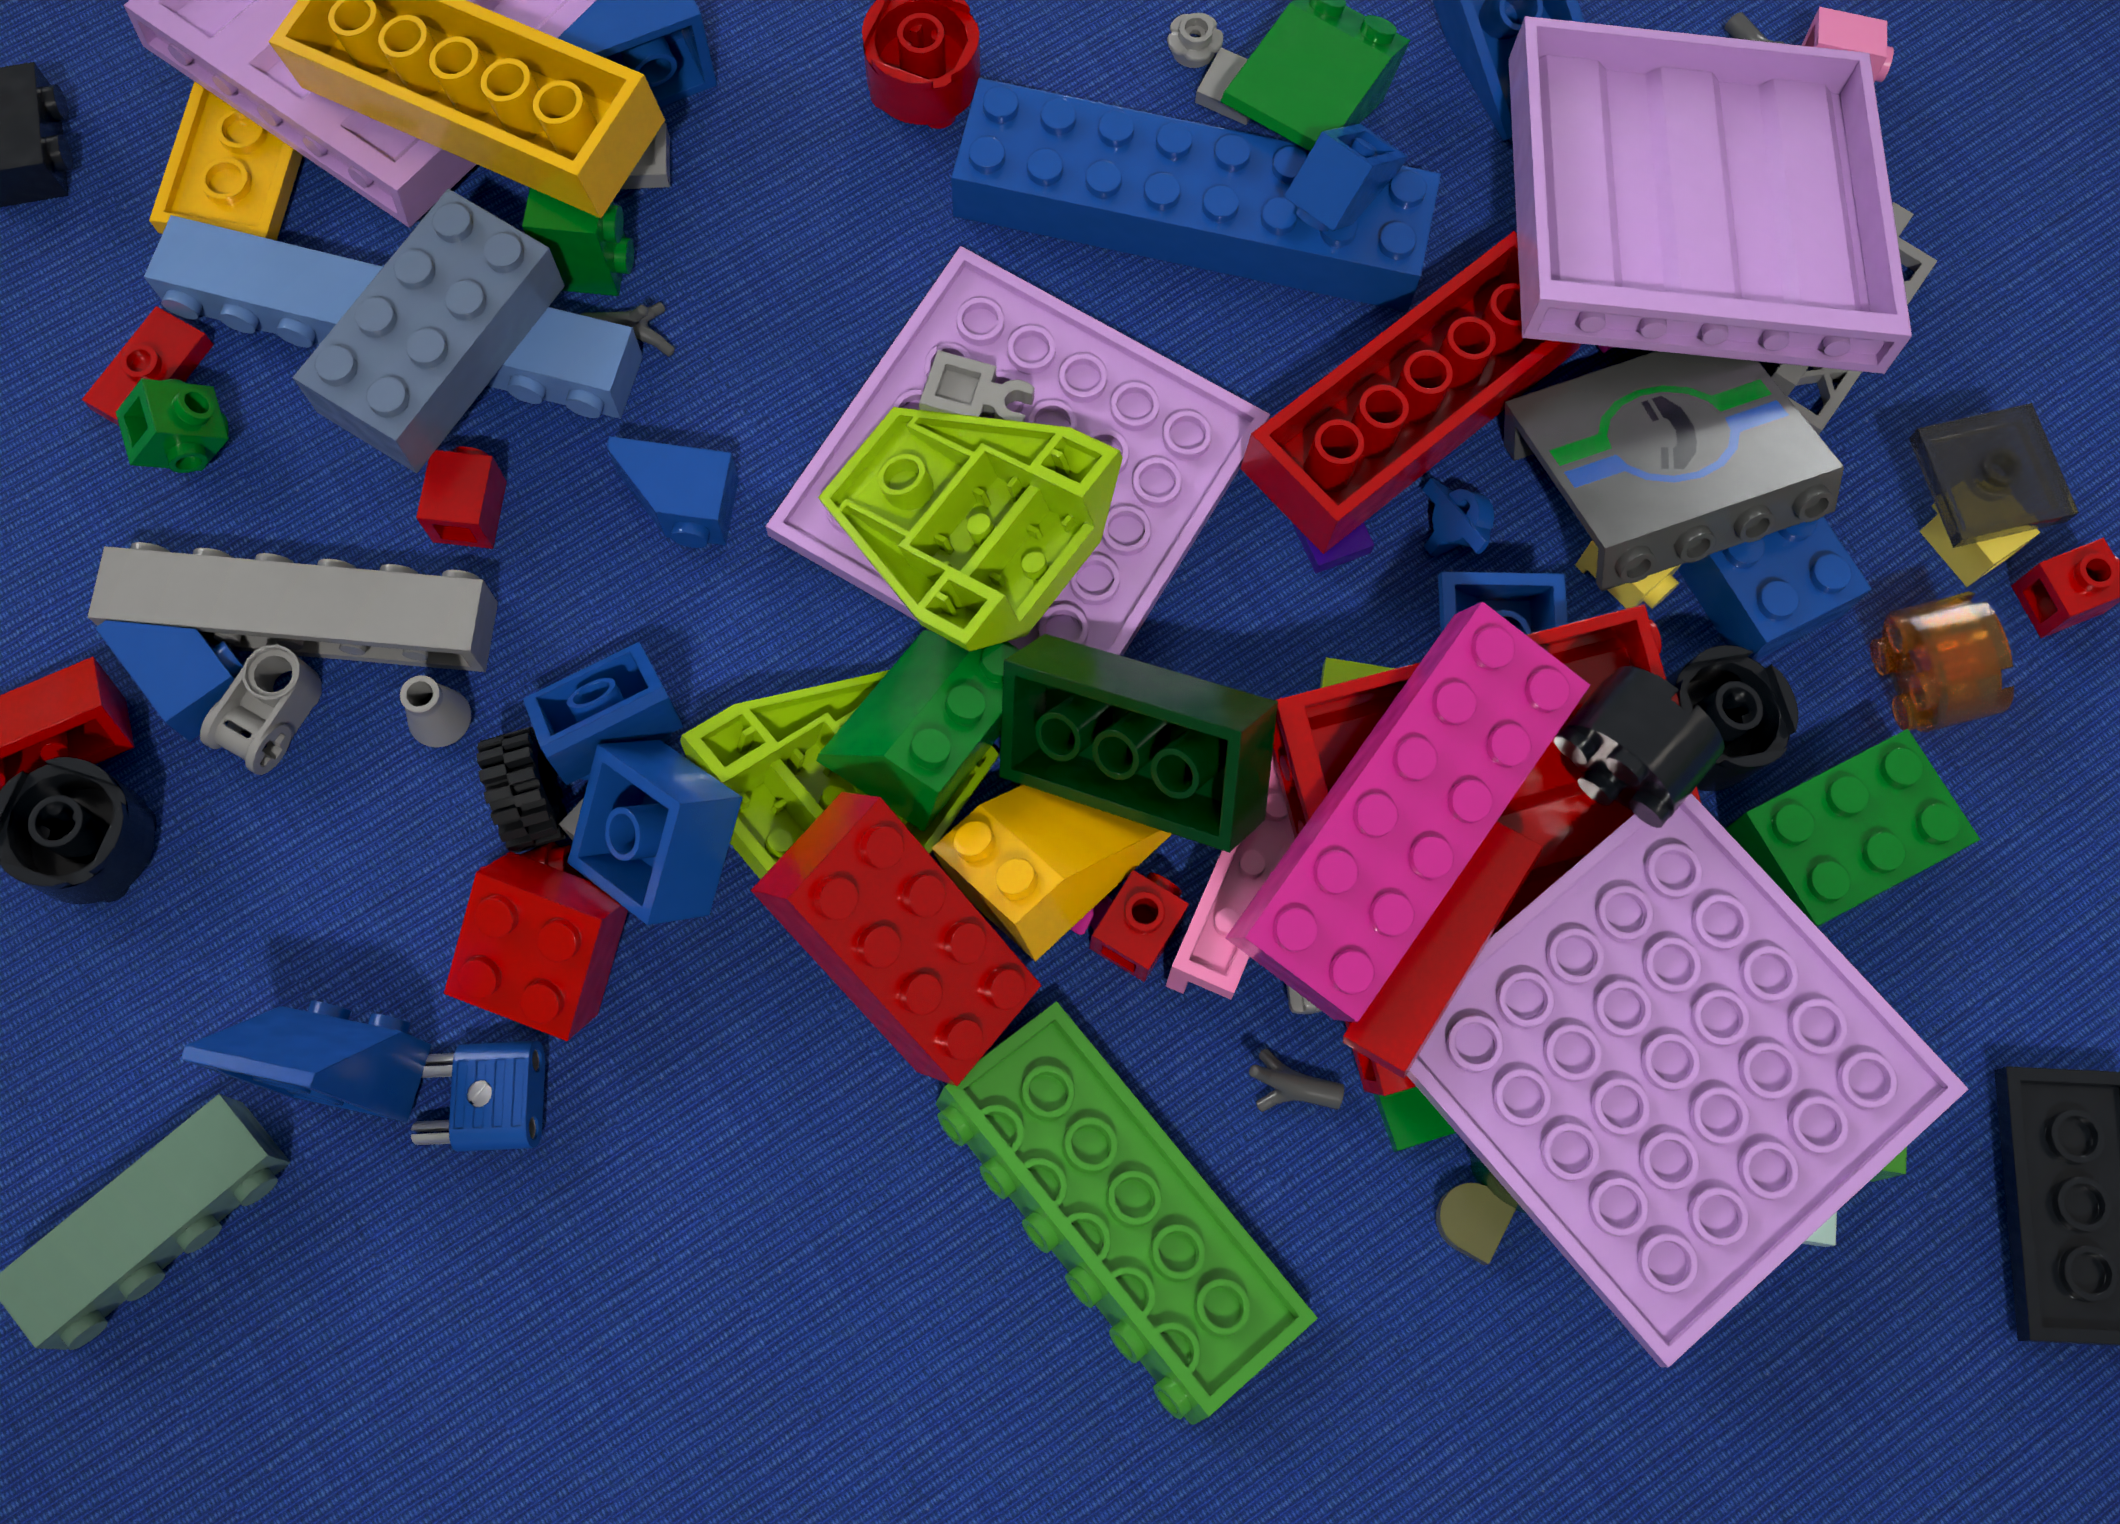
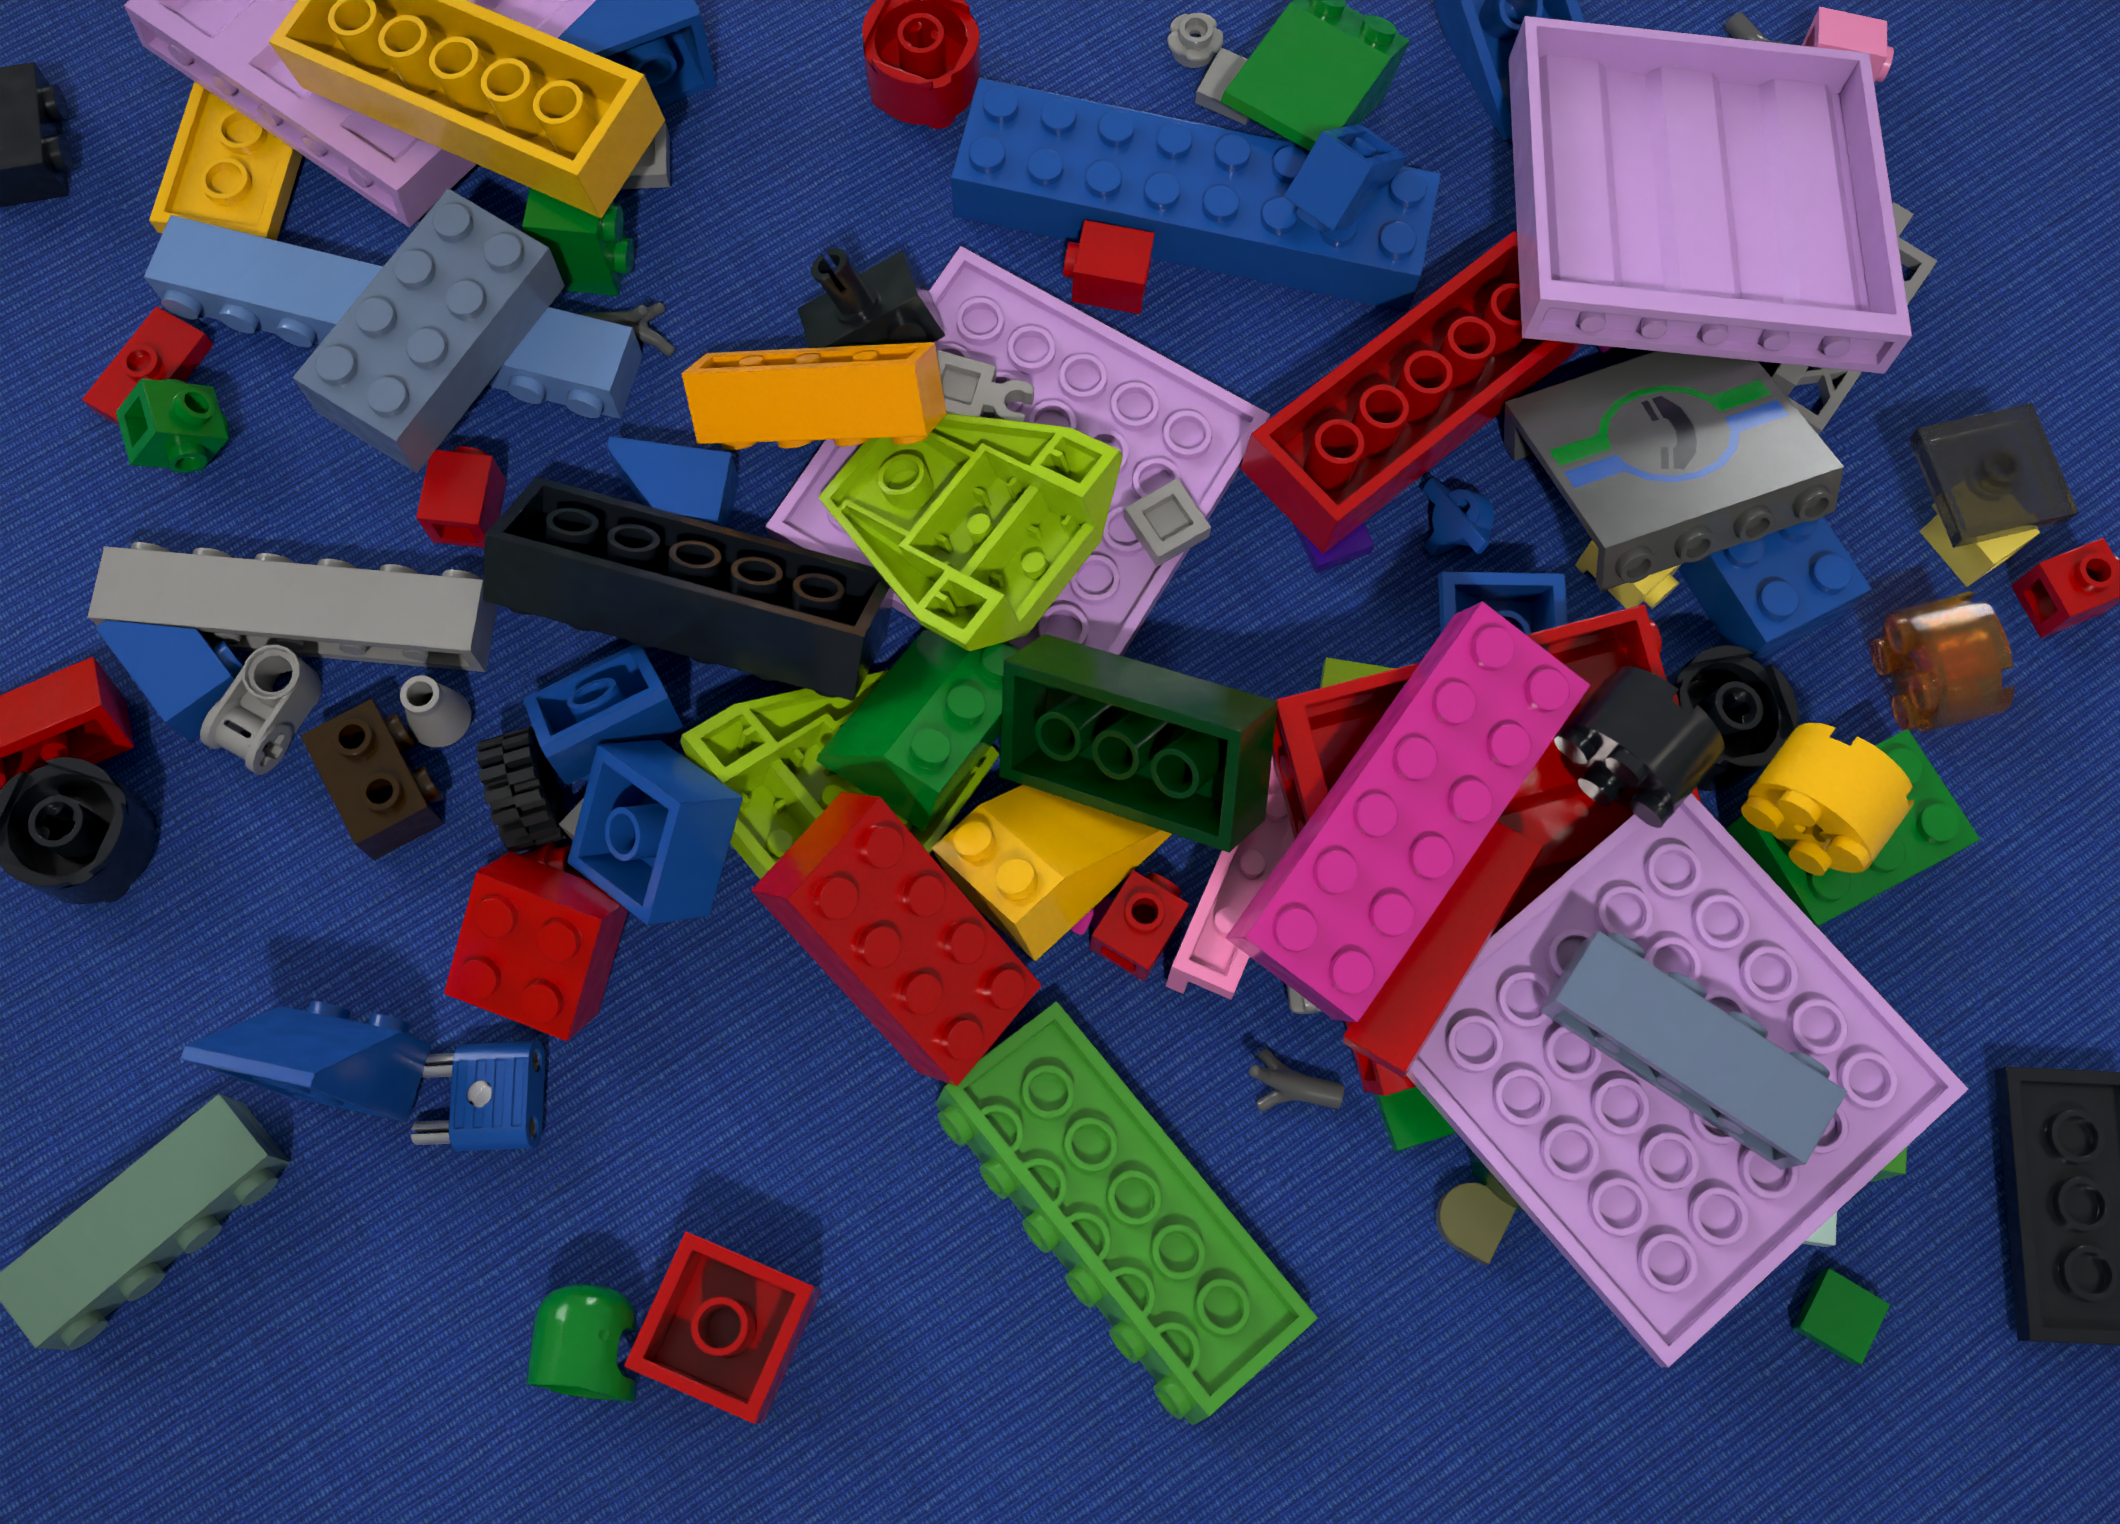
(374, 779): none -> dark brown brick
(578, 1343): none -> green helmet
(688, 587): none -> black brick
(723, 1328): none -> red brick
(816, 395): none -> light orange brick
(871, 307): none -> black brick
(1110, 266): none -> red brick
(1167, 522): none -> light grey plate
(1694, 1049): none -> sand blue brick
(1829, 800): none -> yellow brick
(1841, 1316): none -> green tile

